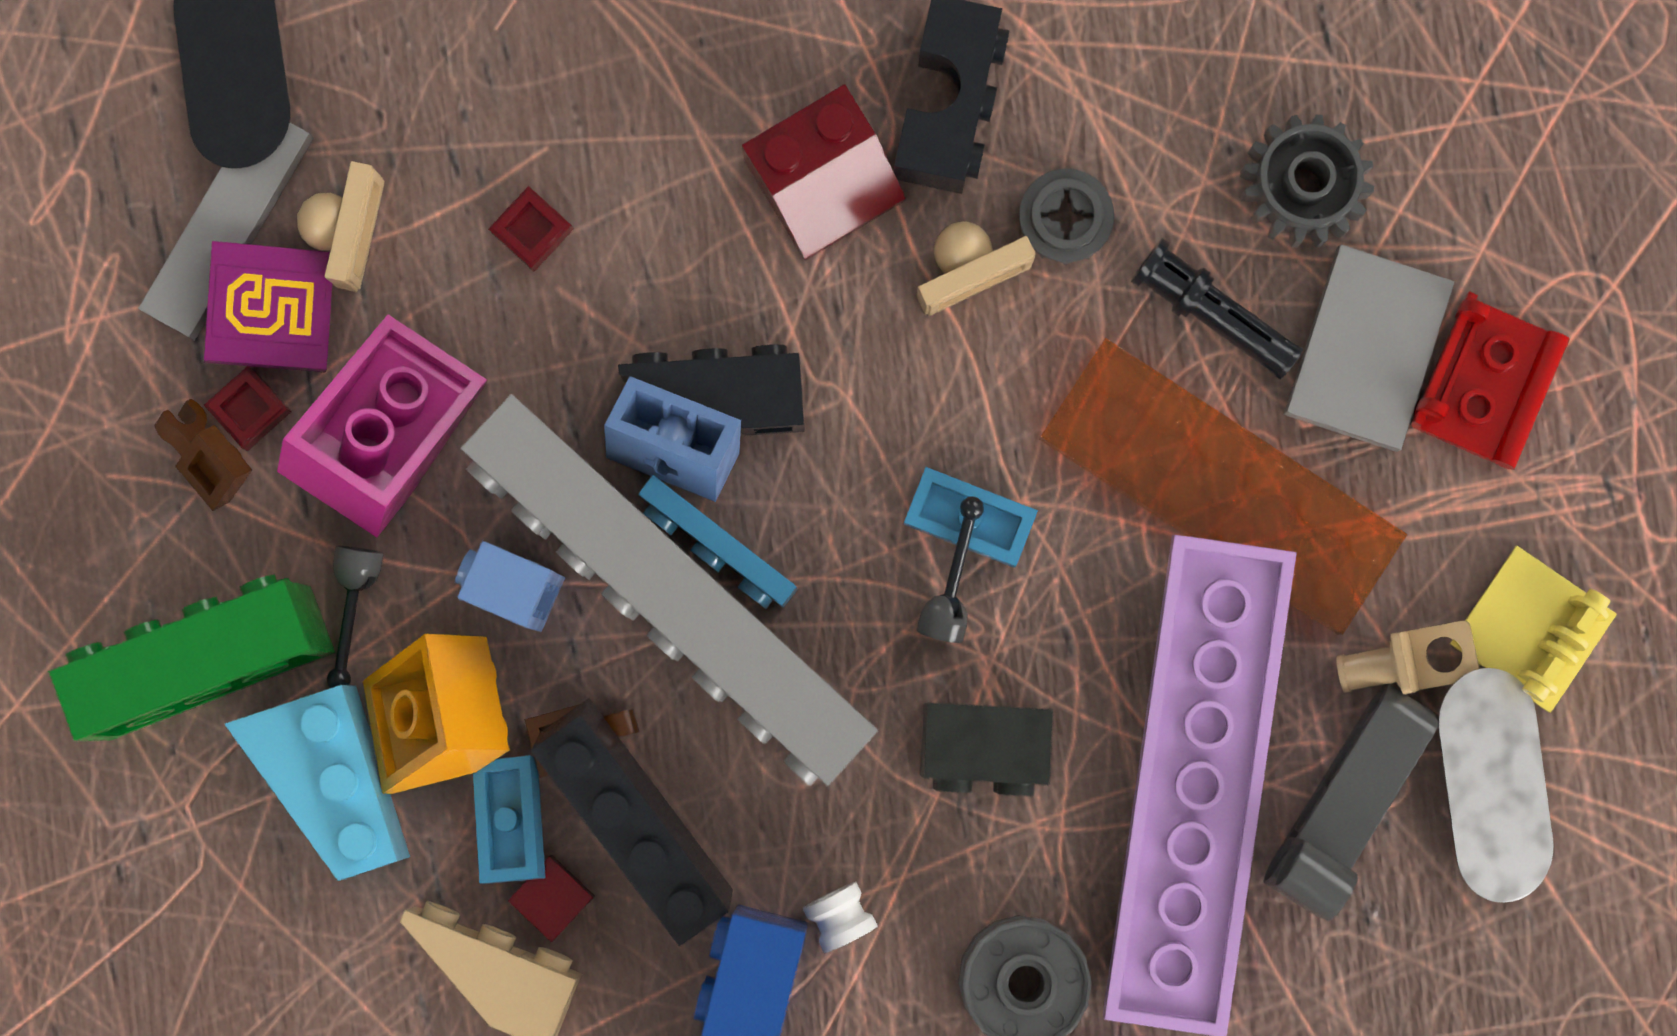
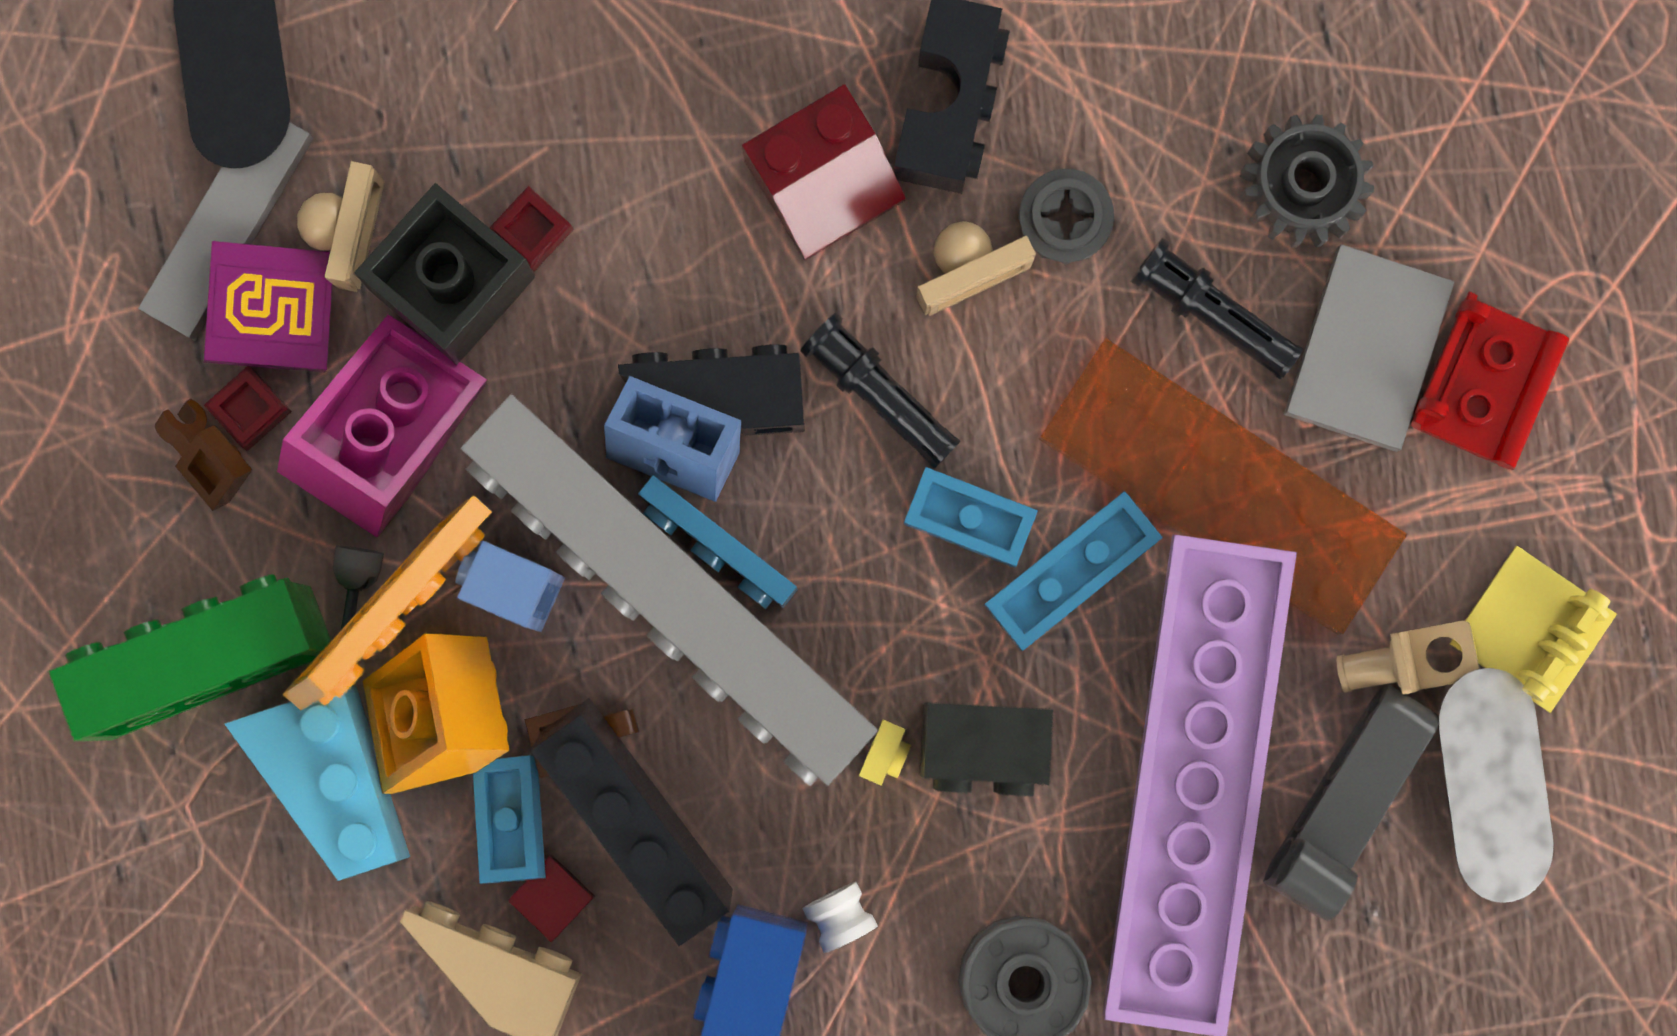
(378, 619): none -> light orange plate
(445, 273): none -> pearl dark grey brick
(860, 372): none -> black pin
(885, 754): none -> light yellow plate
(944, 614): hinge -> none
(1073, 571): none -> dark azure plate

